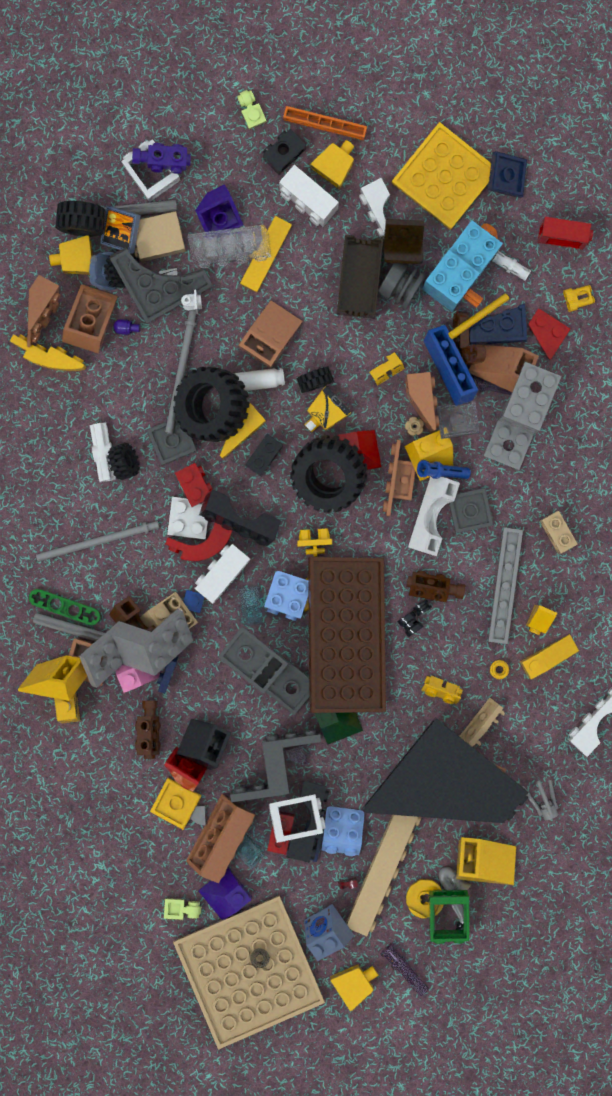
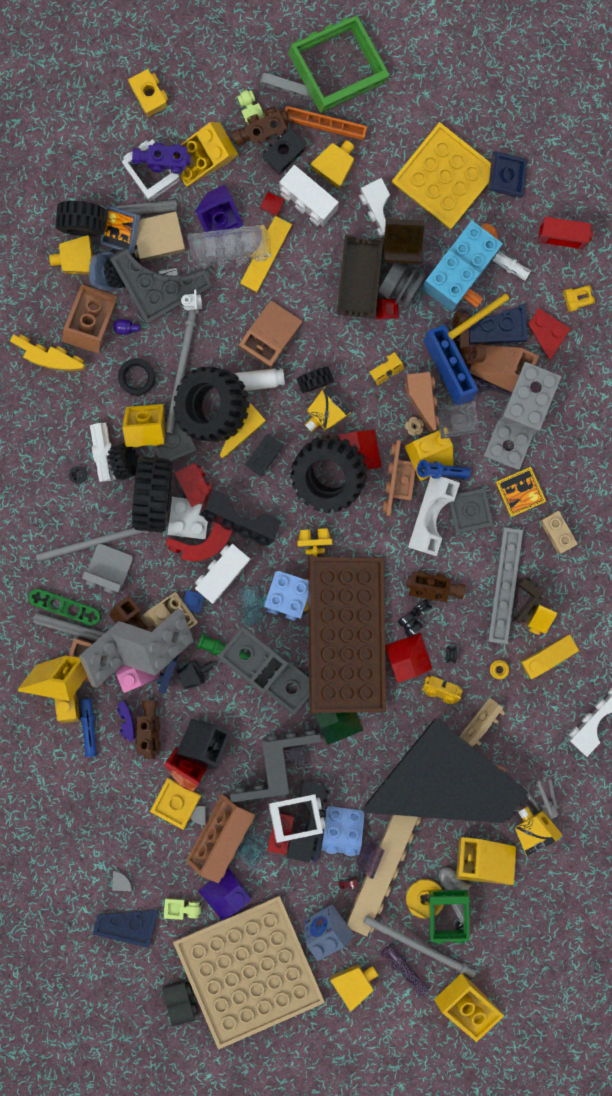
(41, 304): nougat slope -> none
(74, 470): none -> black bush
(86, 704): none -> blue pin
(108, 569): none -> light grey bracket
(120, 882): none -> light grey tile
(122, 374): none -> black tyre
(127, 927): none -> dark blue wing
(128, 727): none -> dark purple slope
(143, 82): none -> yellow brick
(144, 425): none -> yellow slope
(151, 494): none -> black tyre
(179, 1003): none -> pearl dark grey brick
(192, 674): none -> black piece
(209, 151): none -> yellow slope
(215, 646): none -> green pin
(259, 964): clear smoke plate -> none
(263, 123): none -> reddish brown brick
(272, 204): none -> red slope
(281, 84): none -> light grey beam
(331, 31): none -> bright green window
(369, 858): none -> clear purple piece
(385, 310): none -> red slope
(408, 657): none -> red slope
(451, 654): none -> black bush
(462, 968): none -> light grey bar
(468, 1007): none -> yellow slope
(520, 491): none -> tile
(528, 586): none -> dark brown bracket
(536, 831): none -> yellow torso

